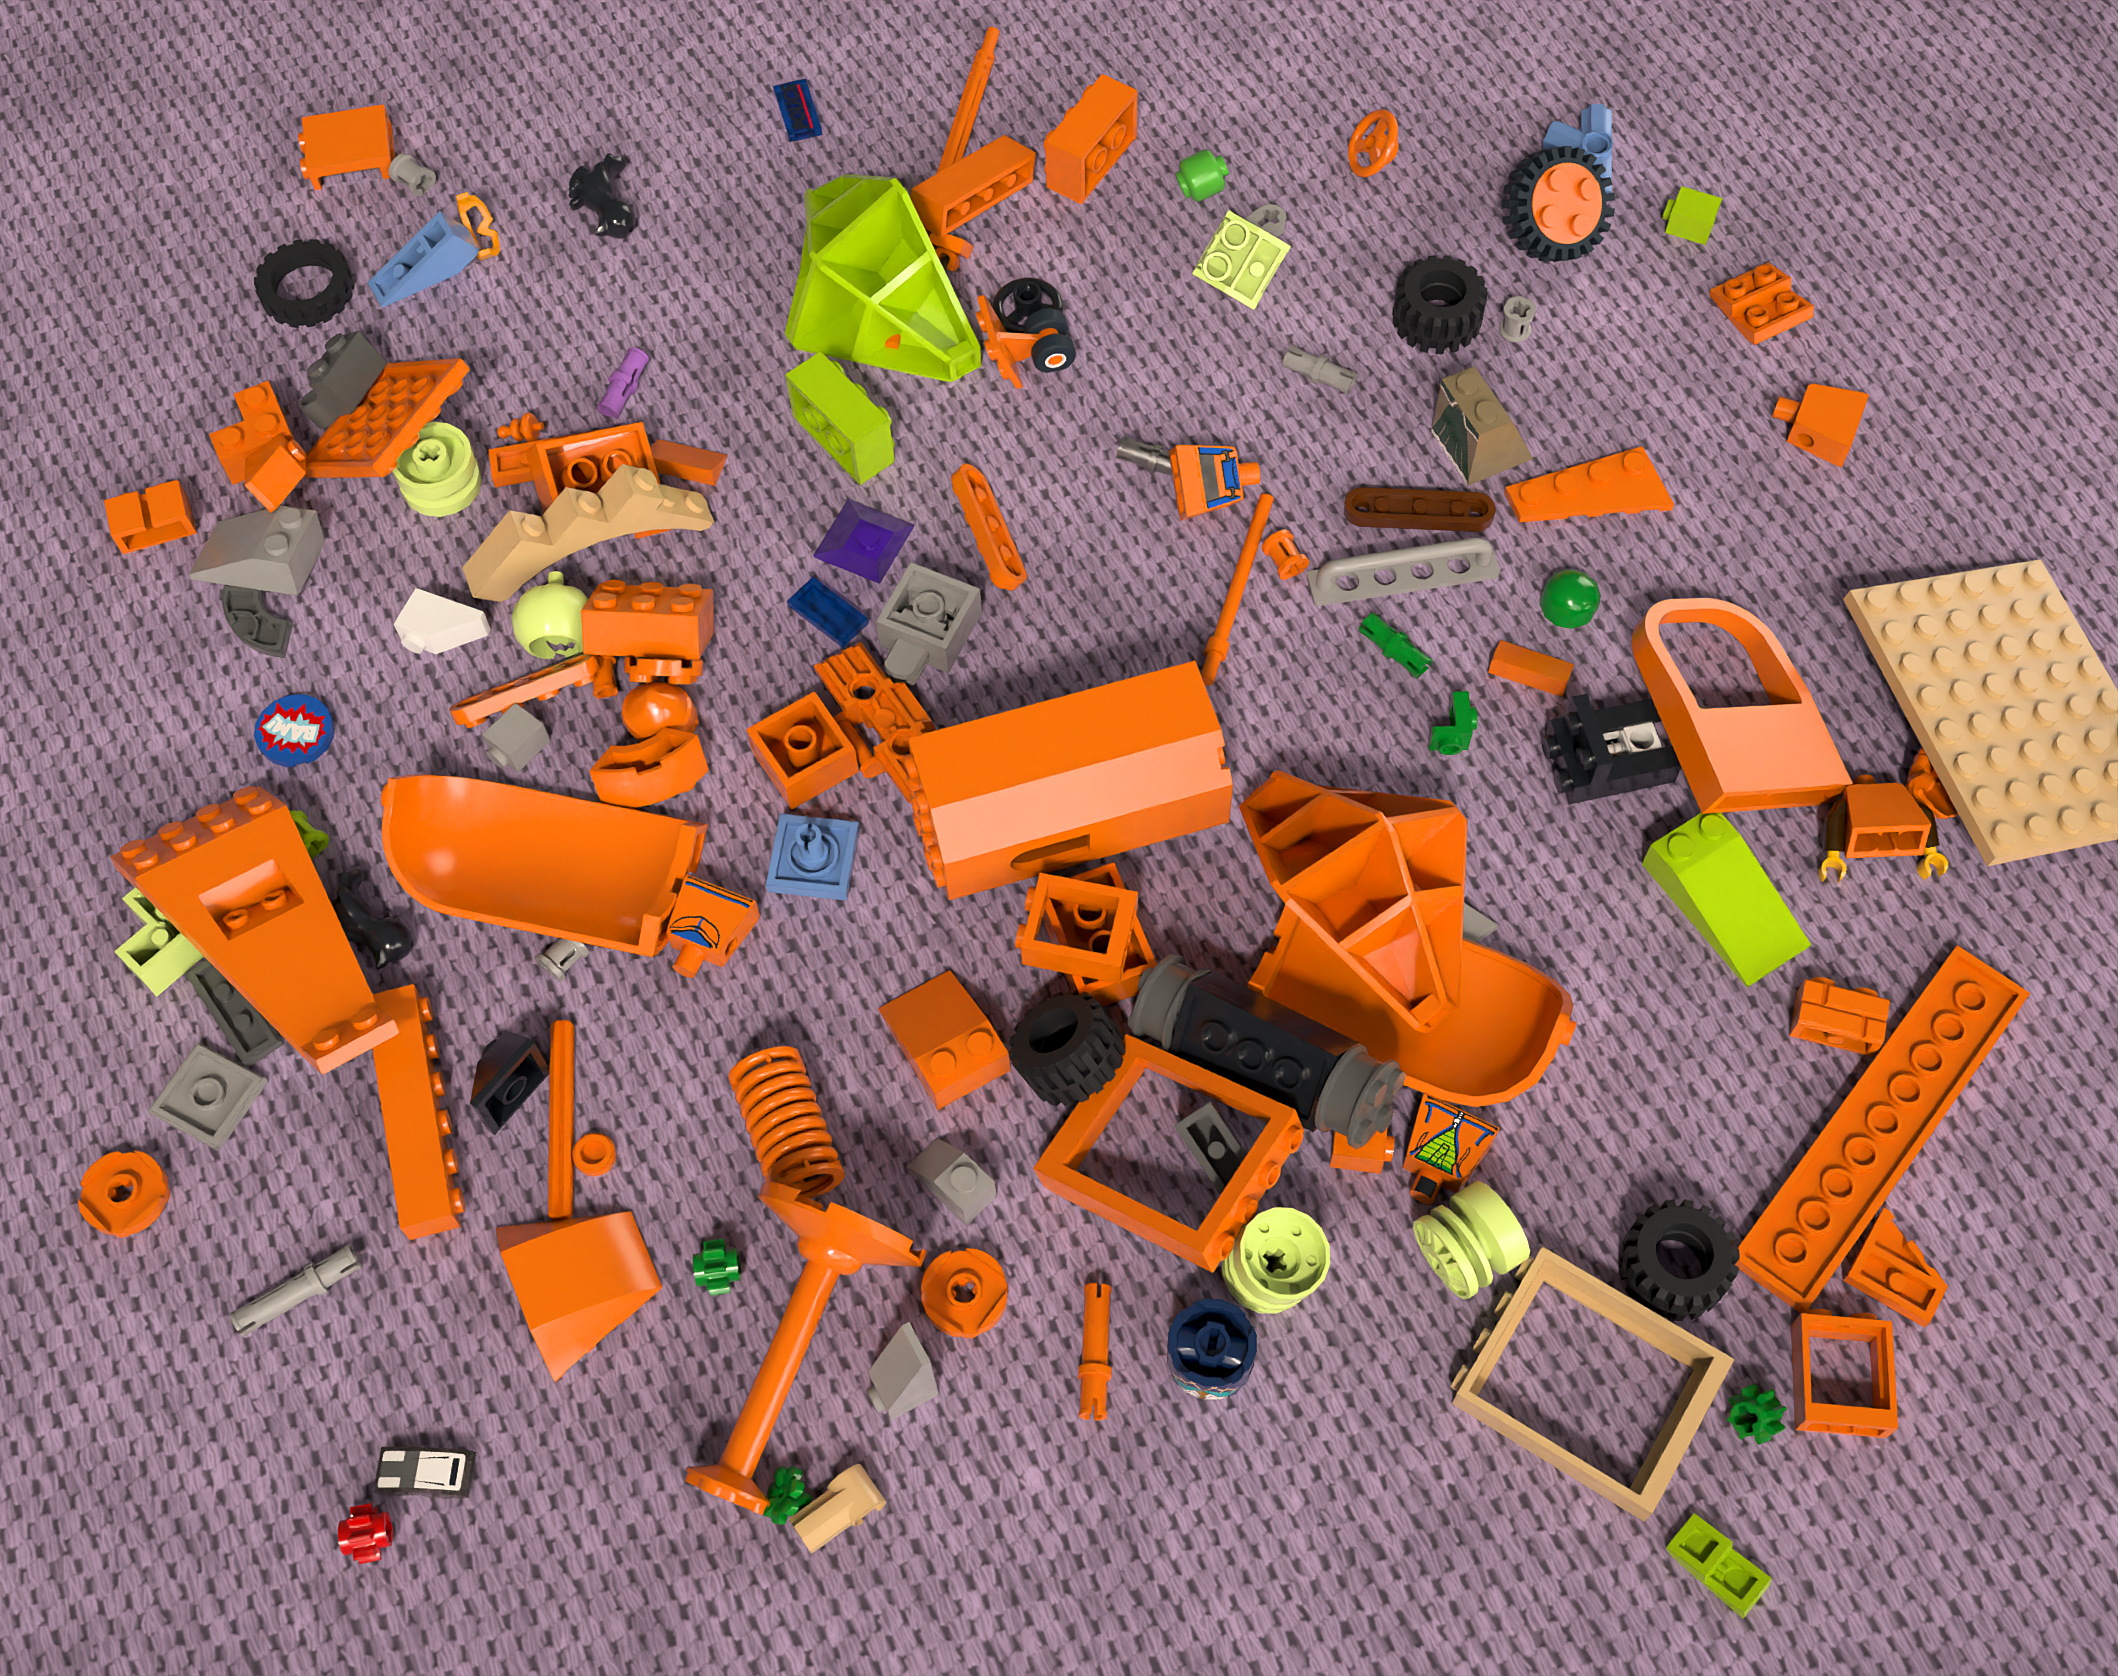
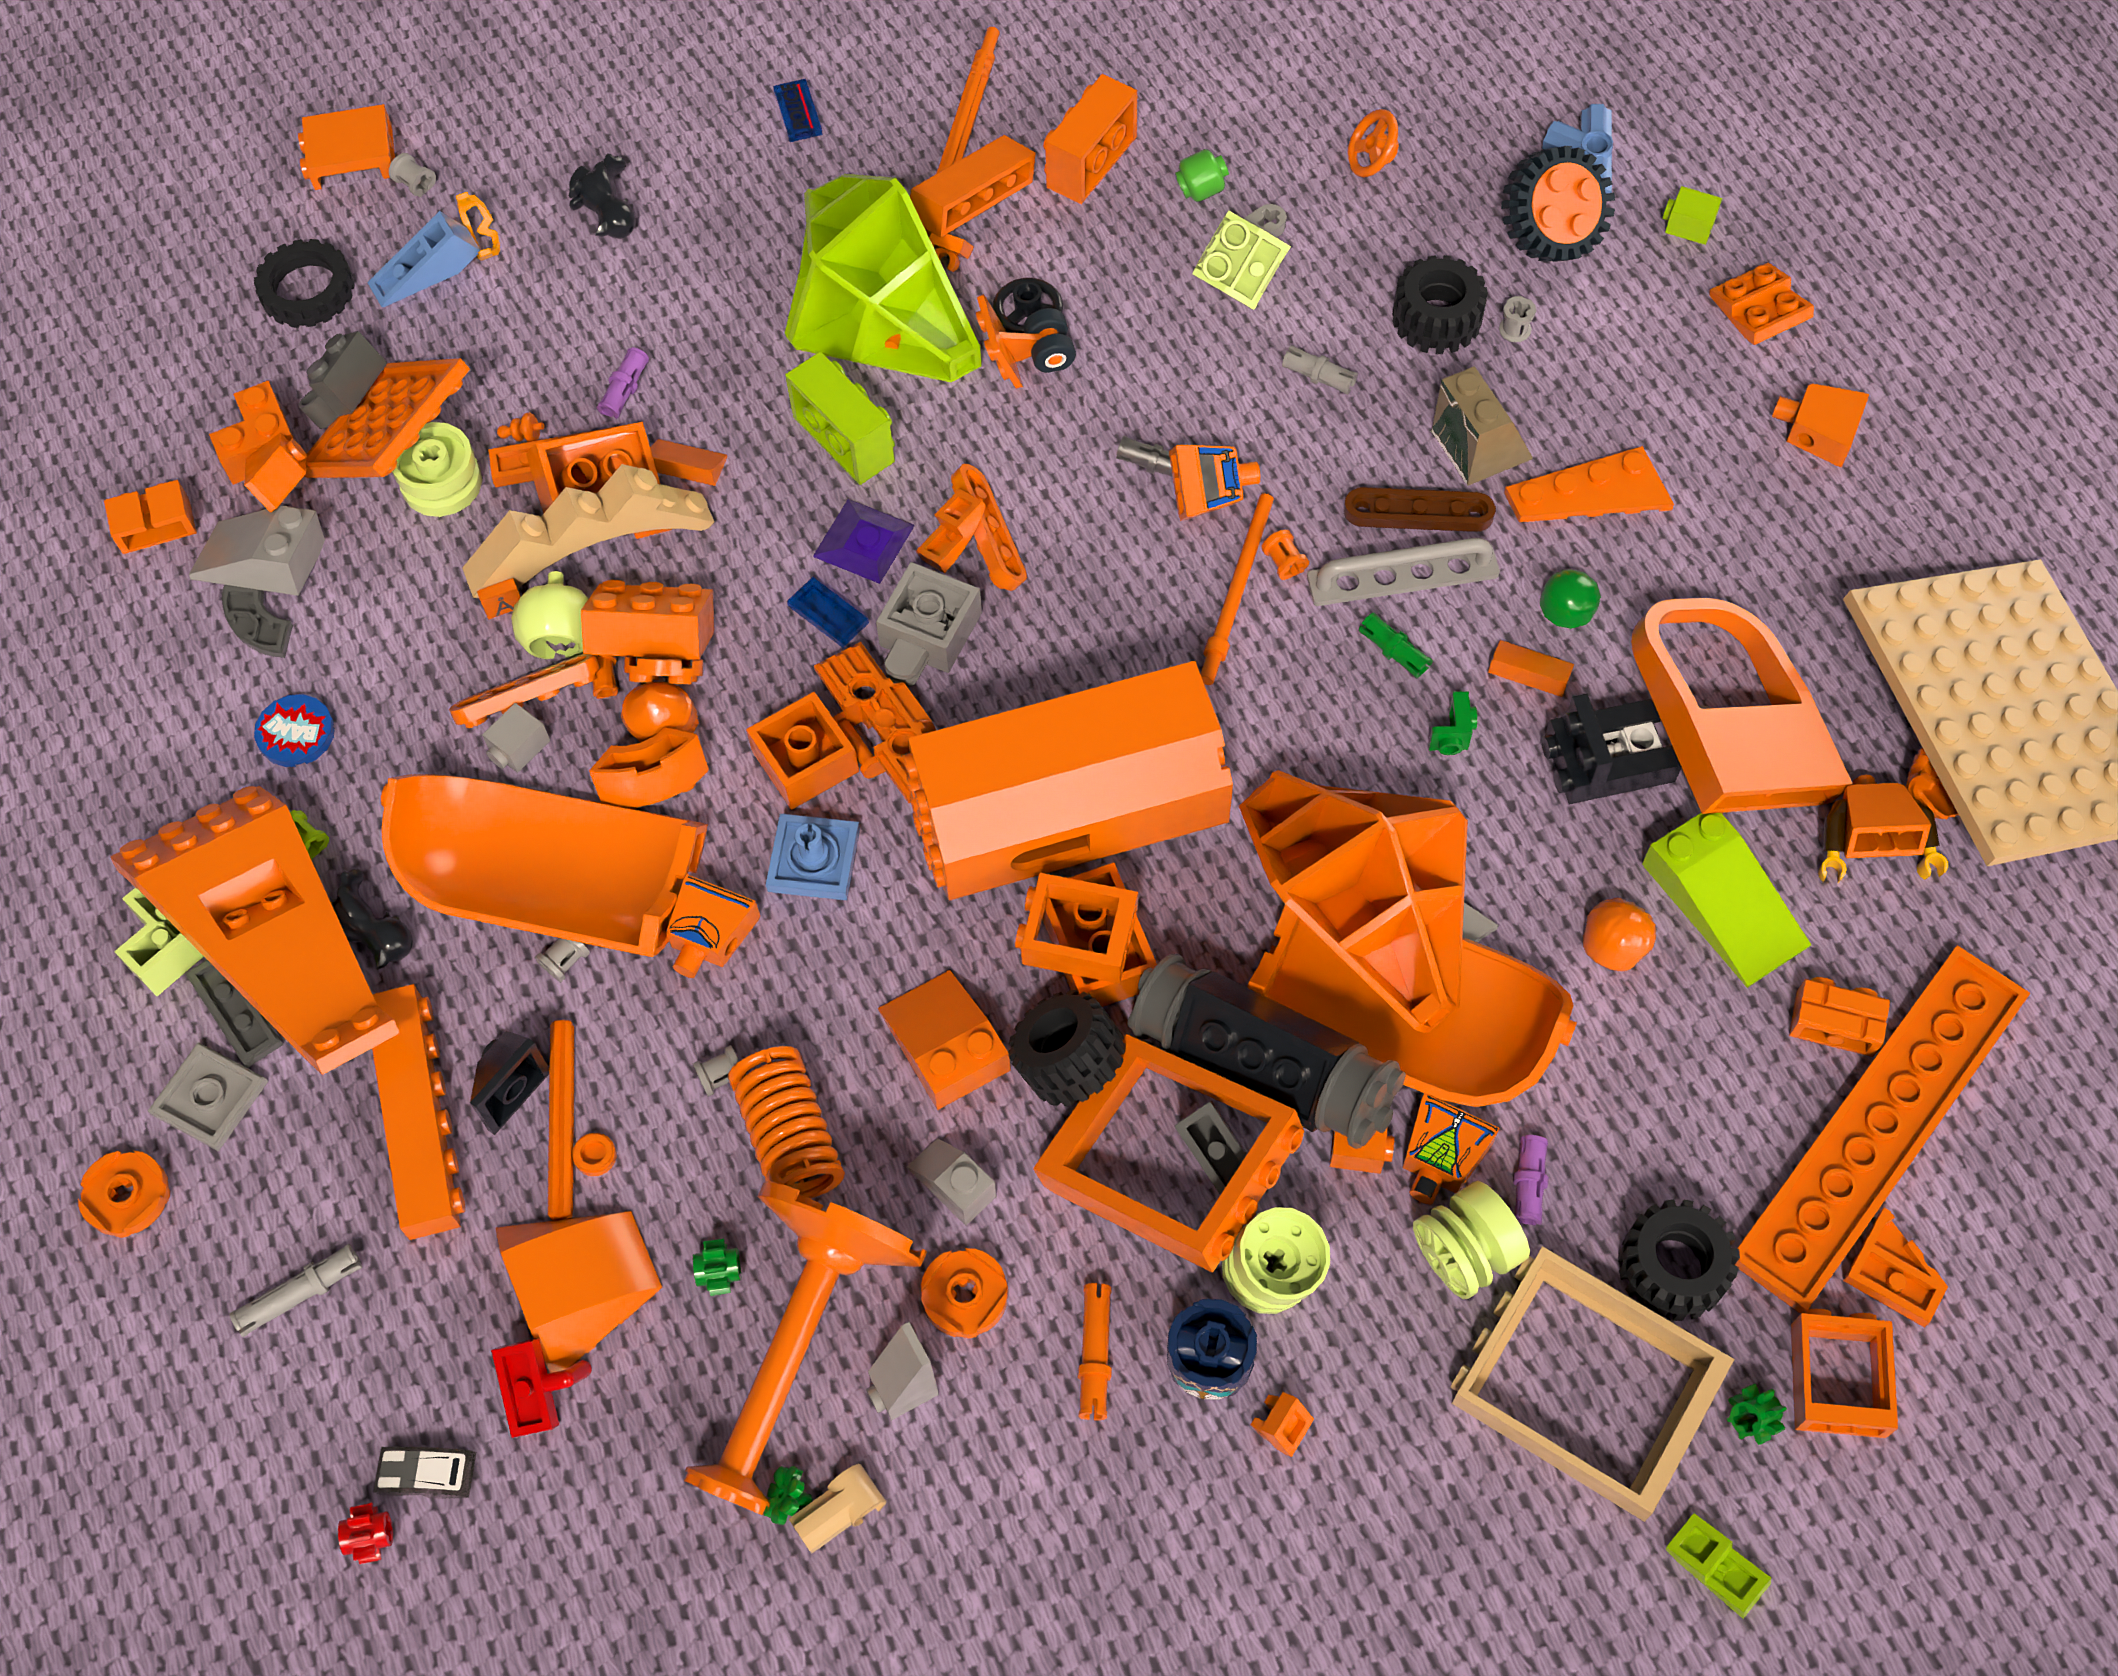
(438, 623): white slope -> none
(499, 598): none -> orange tile
(529, 1388): none -> red plate
(715, 1071): none -> light grey bush
(958, 523): none -> orange slope
(1285, 1423): none -> orange tile
(1530, 1179): none -> medium lavender pin
(1618, 934): none -> orange hair

